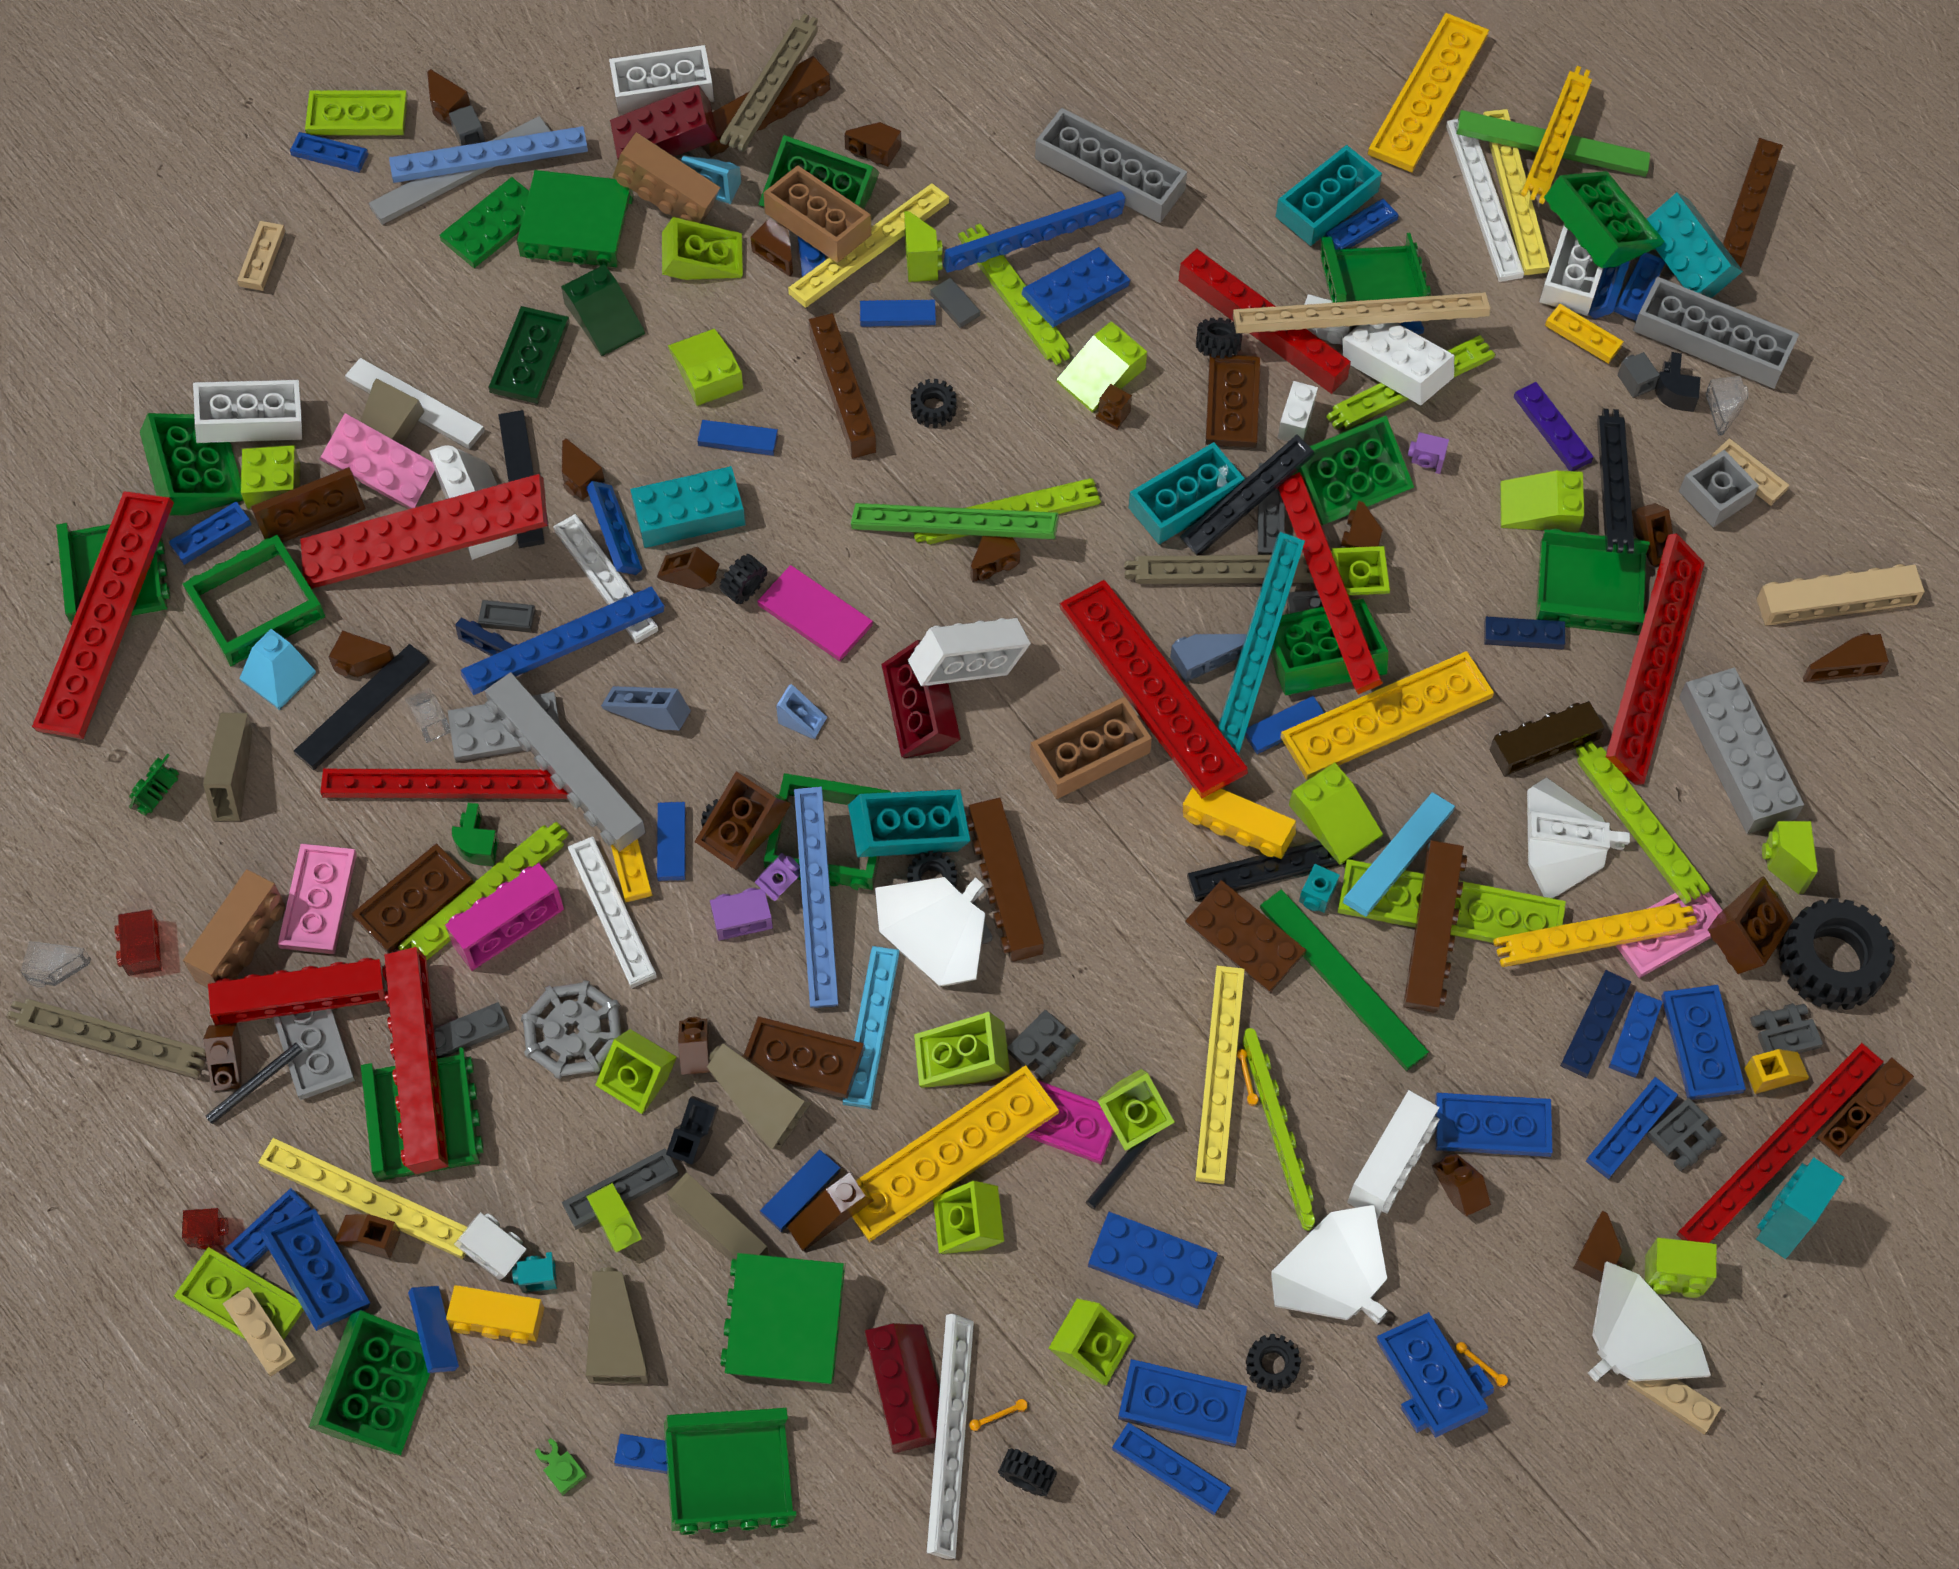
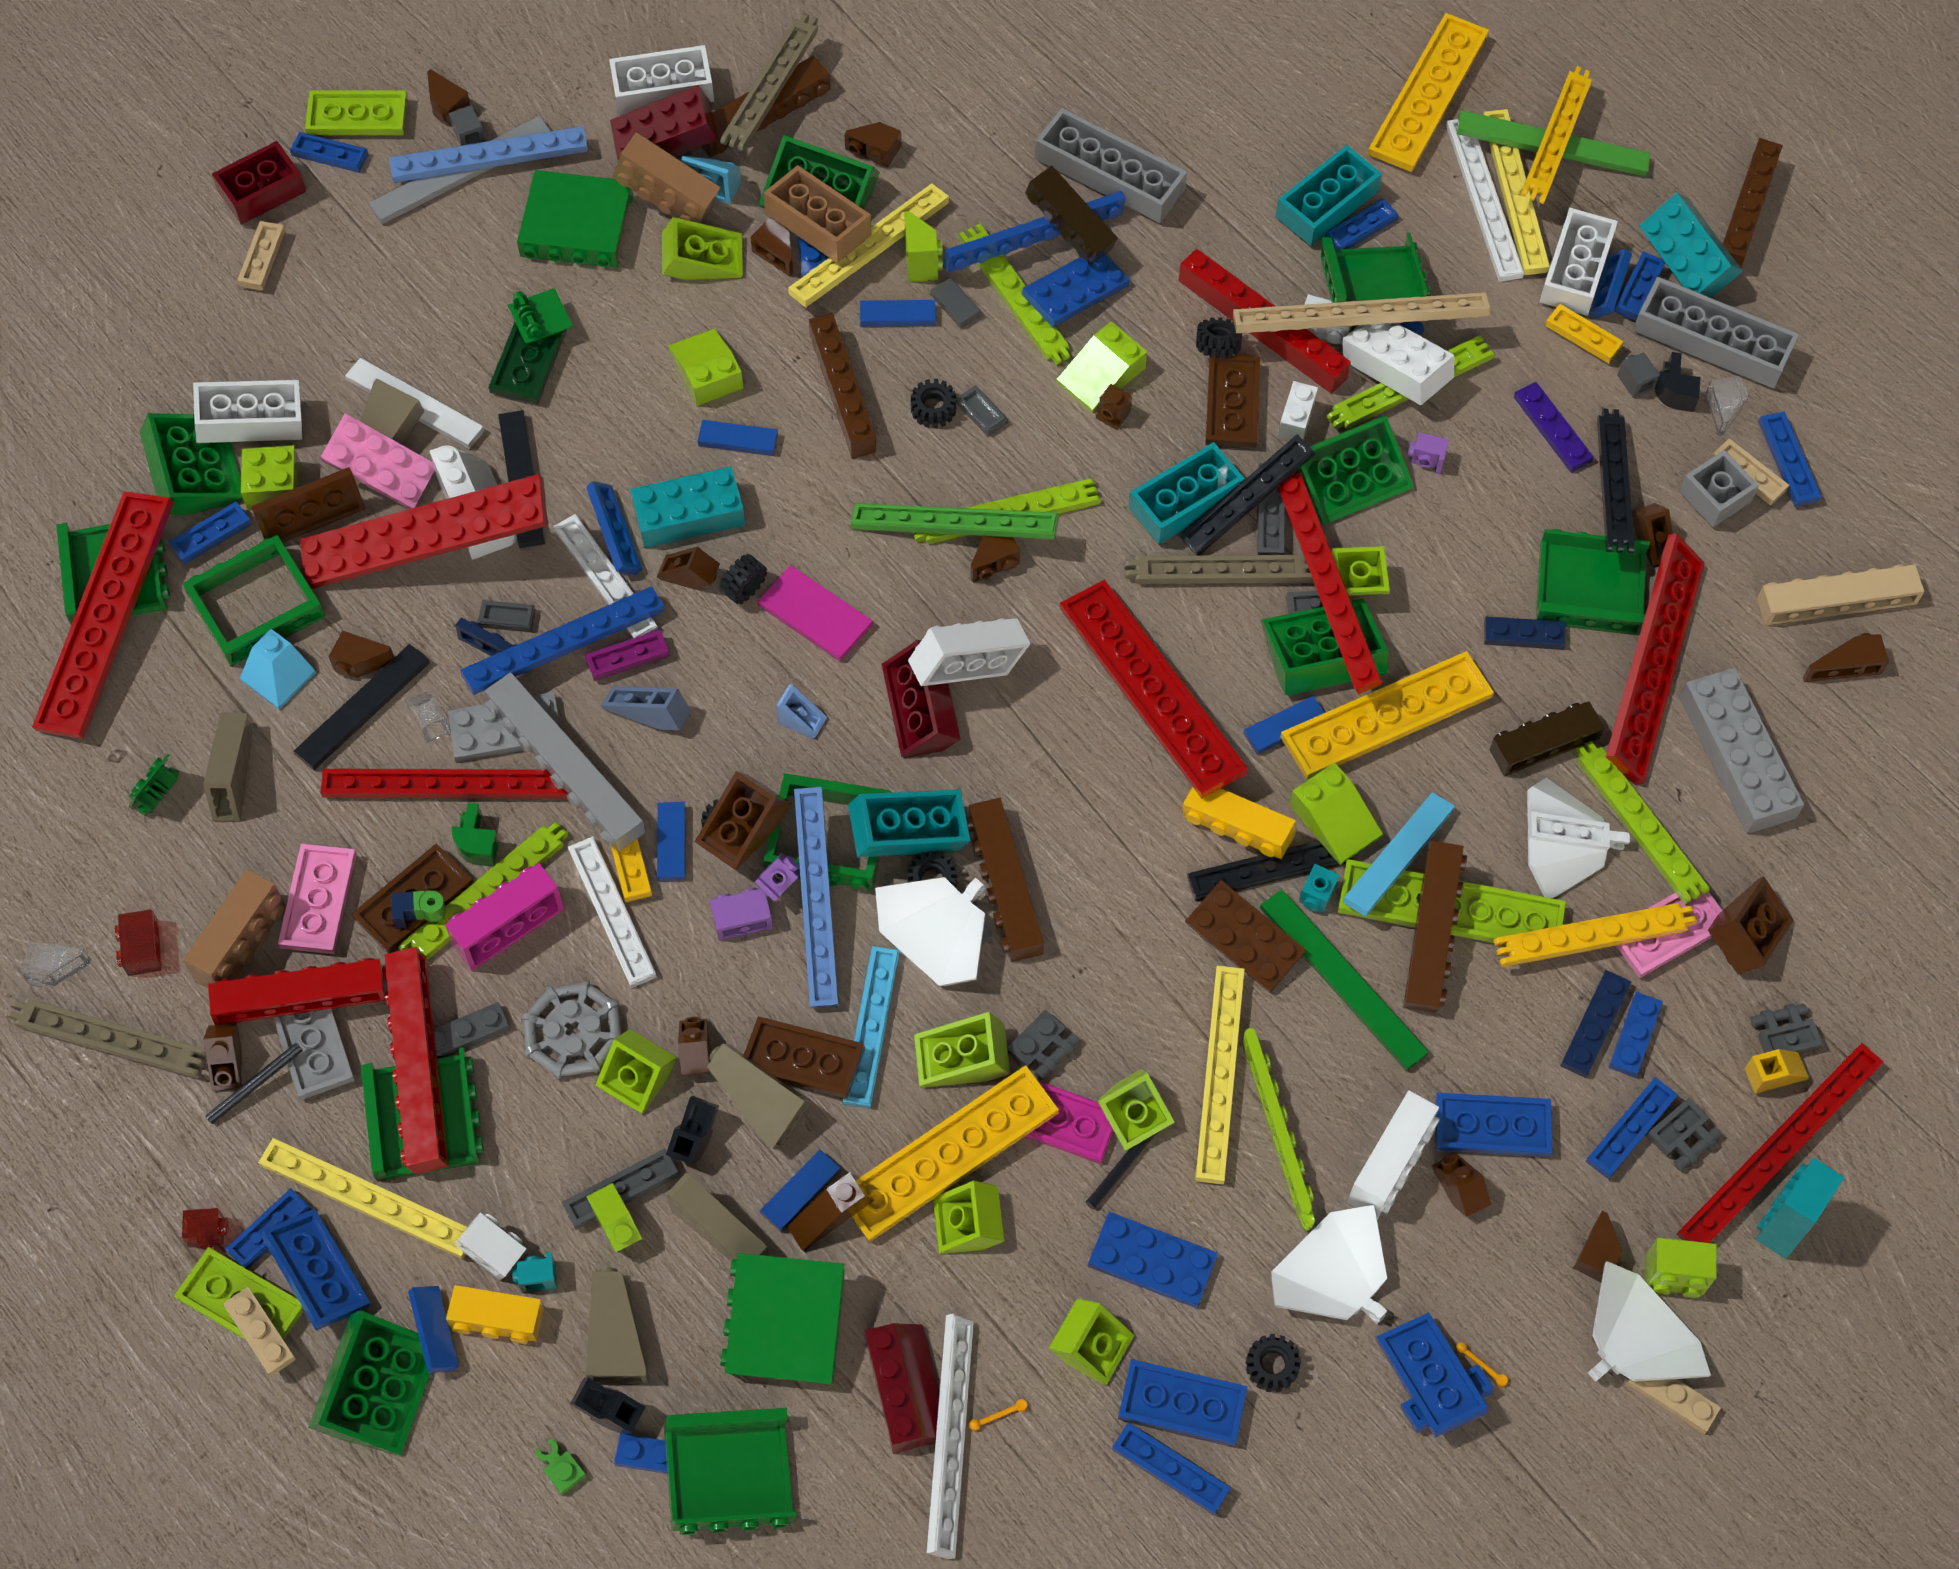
(259, 182): none -> dark red brick
(369, 1234): reddish brown slope -> none
(416, 906): none -> leg
(488, 224): green plate -> none
(539, 315): none -> green hinge
(578, 470): reddish brown slope -> none
(602, 310): dark green slope -> none
(607, 1408): none -> black brick
(627, 655): none -> magenta plate
(981, 411): none -> dark grey tile
(1027, 1472): black tyre -> none
(1070, 215): none -> dark brown brick
(1090, 747): medium nougat brick -> none
(1205, 653): sand blue slope -> none
(1252, 1098): light orange hinge -> none
(1260, 639): teal plate -> none
(1364, 529): reddish brown slope -> none
(1543, 501): lime slope -> none
(1602, 218): green slope -> none
(1703, 1042): blue plate -> none
(1789, 458): none -> blue plate
(1791, 854): lime slope -> none
(1854, 927): black tyre -> none
(1865, 1107): reddish brown slope -> none

